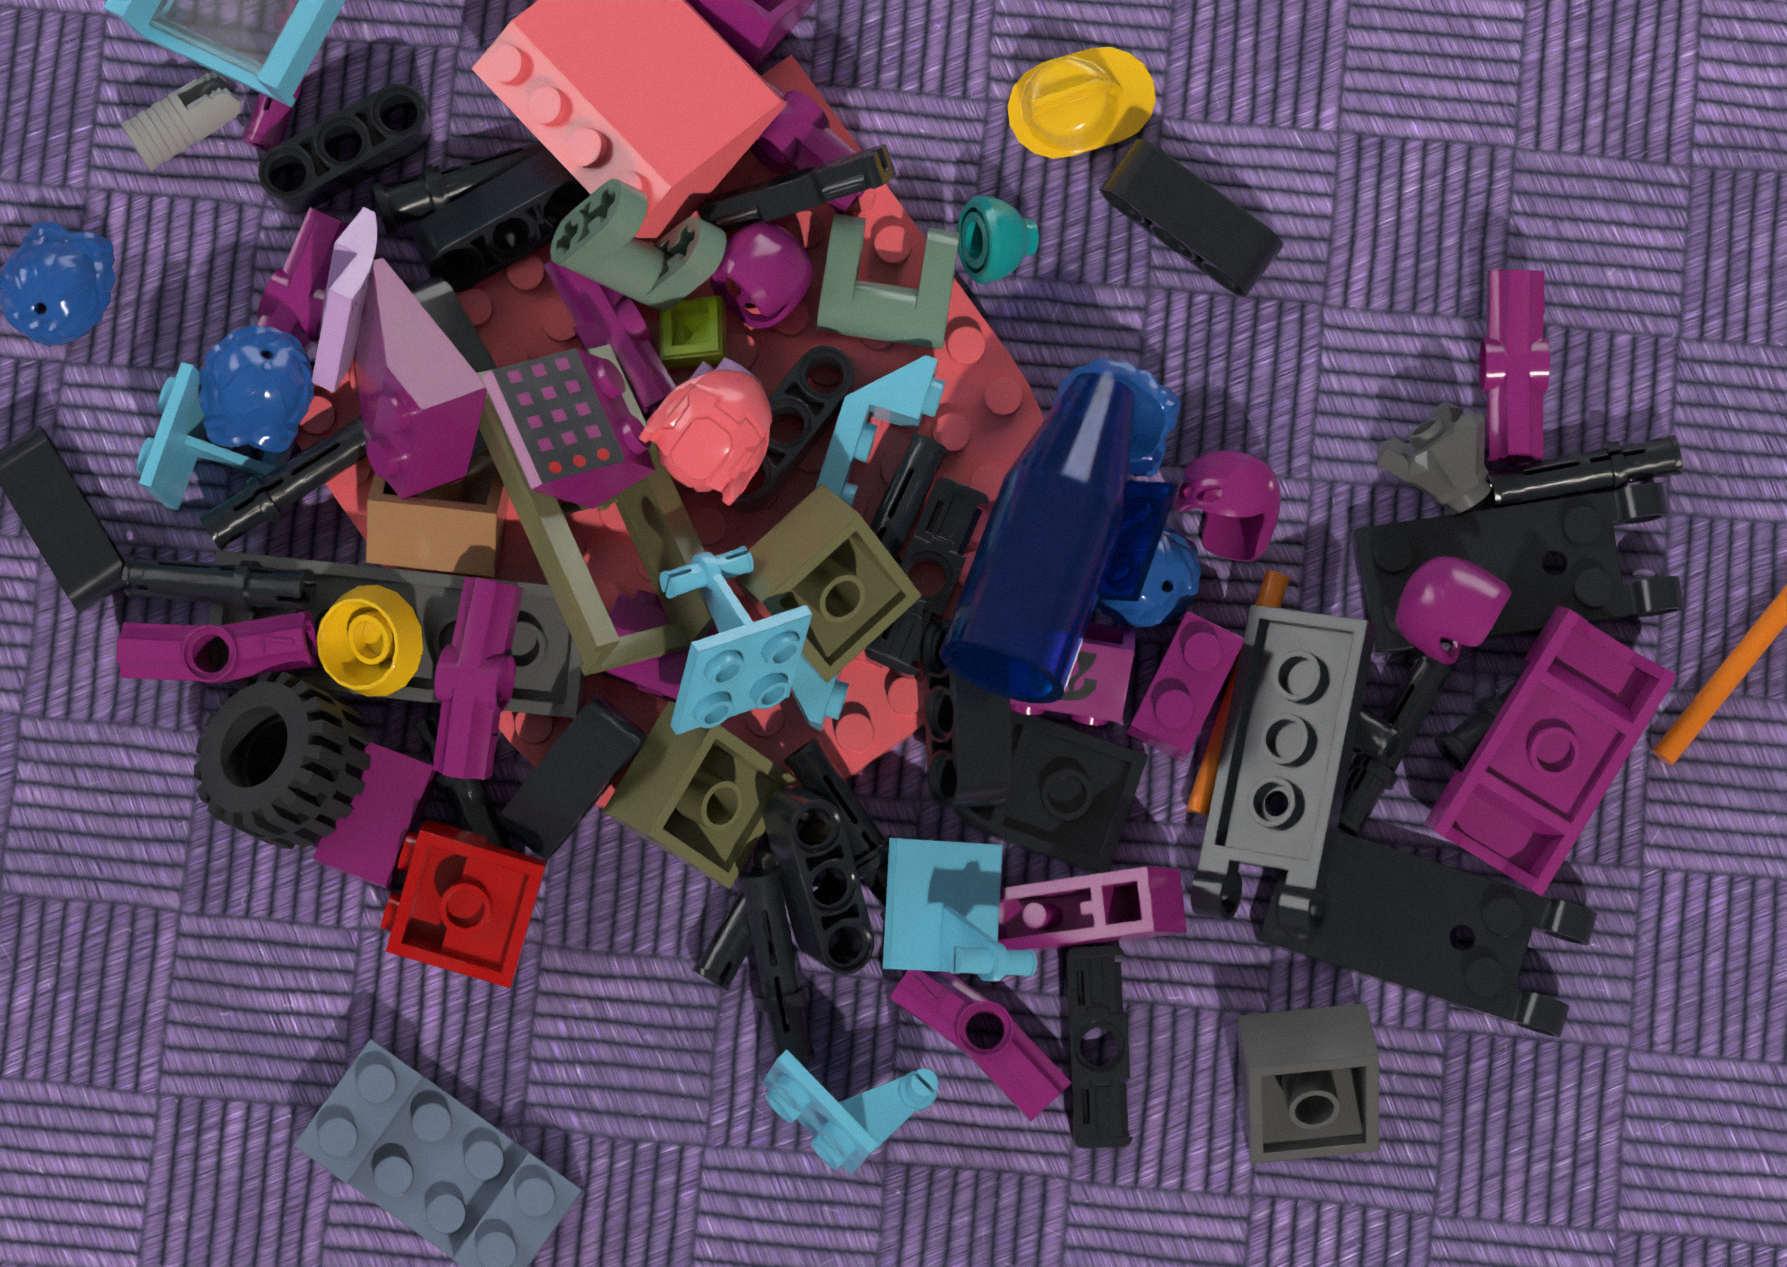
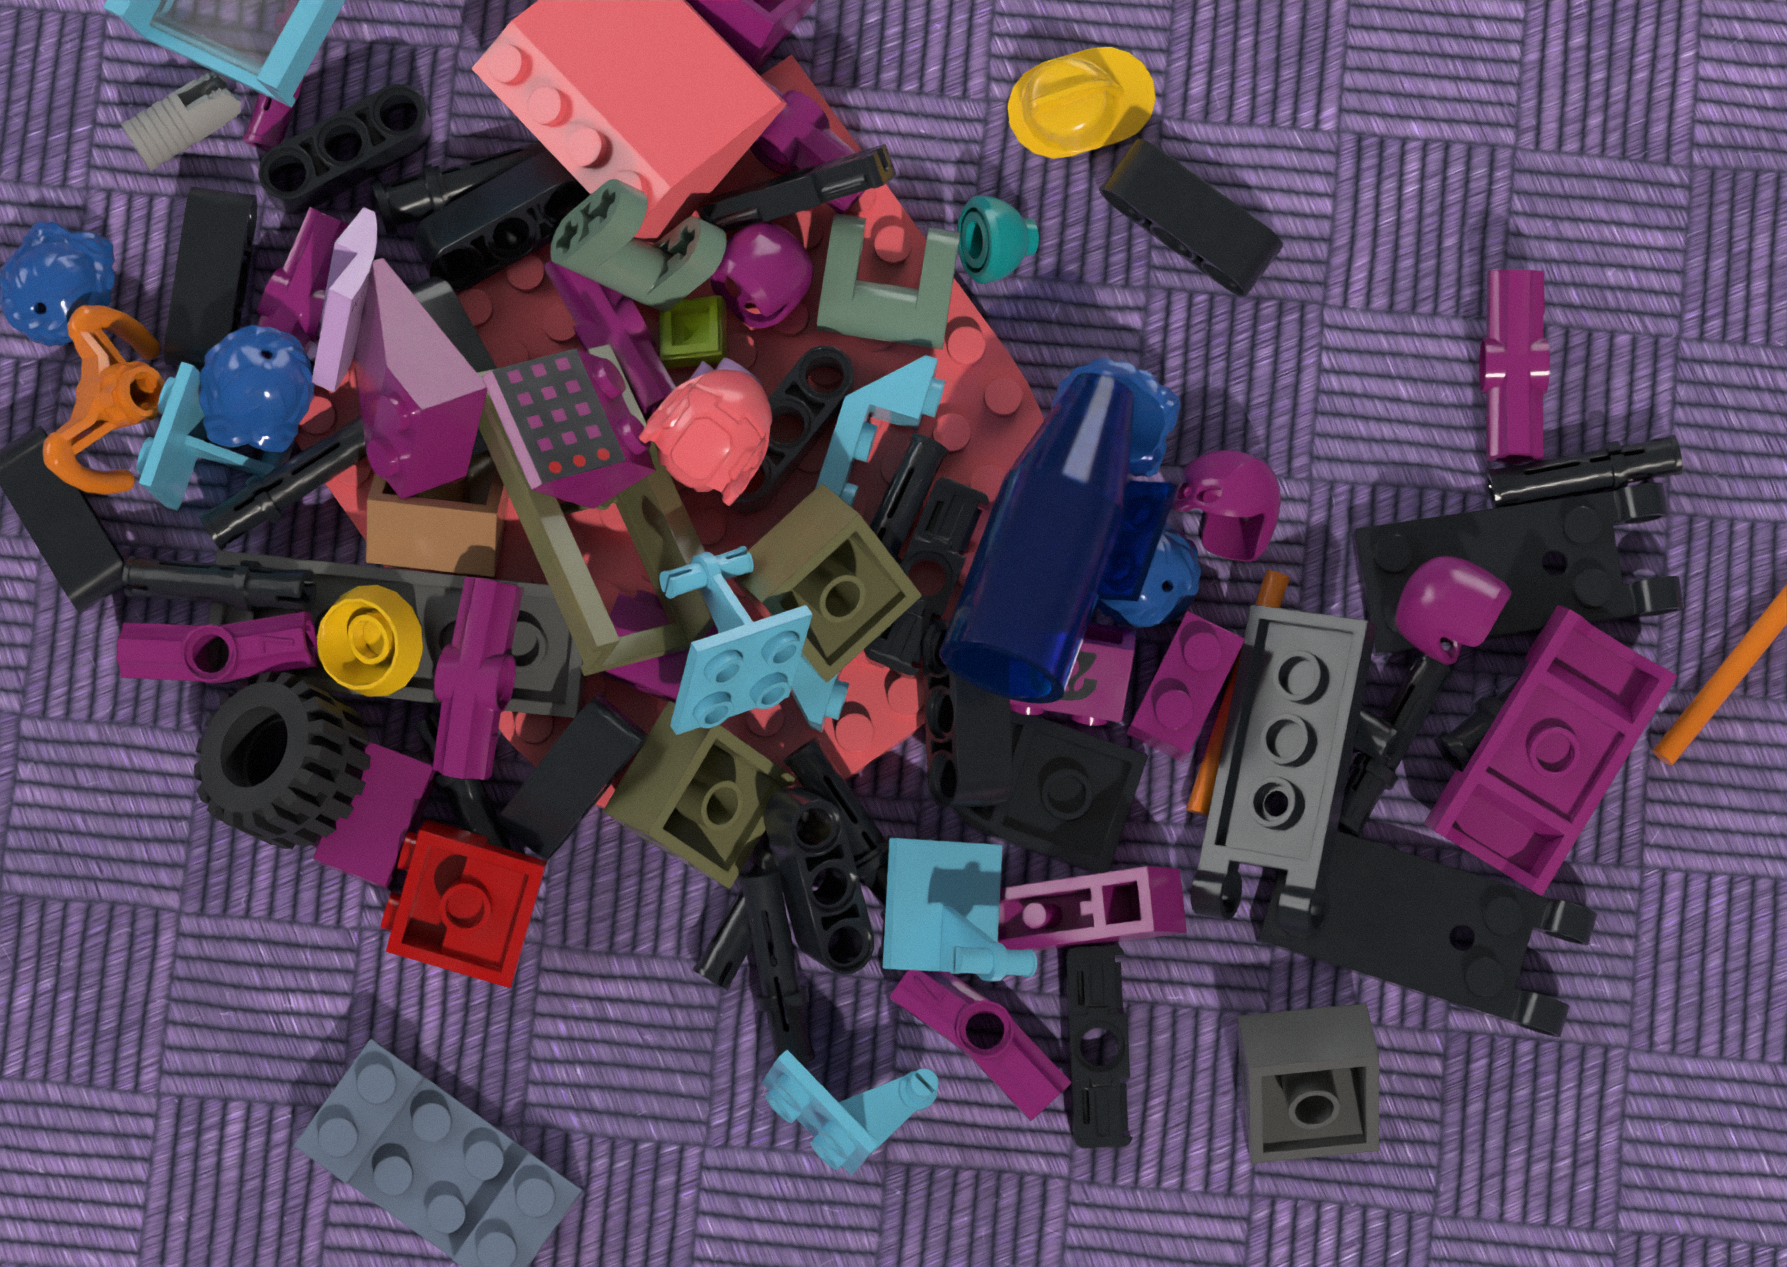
(107, 396): none -> orange piece
(210, 273): none -> black beam
(1442, 458): dark grey rock -> none

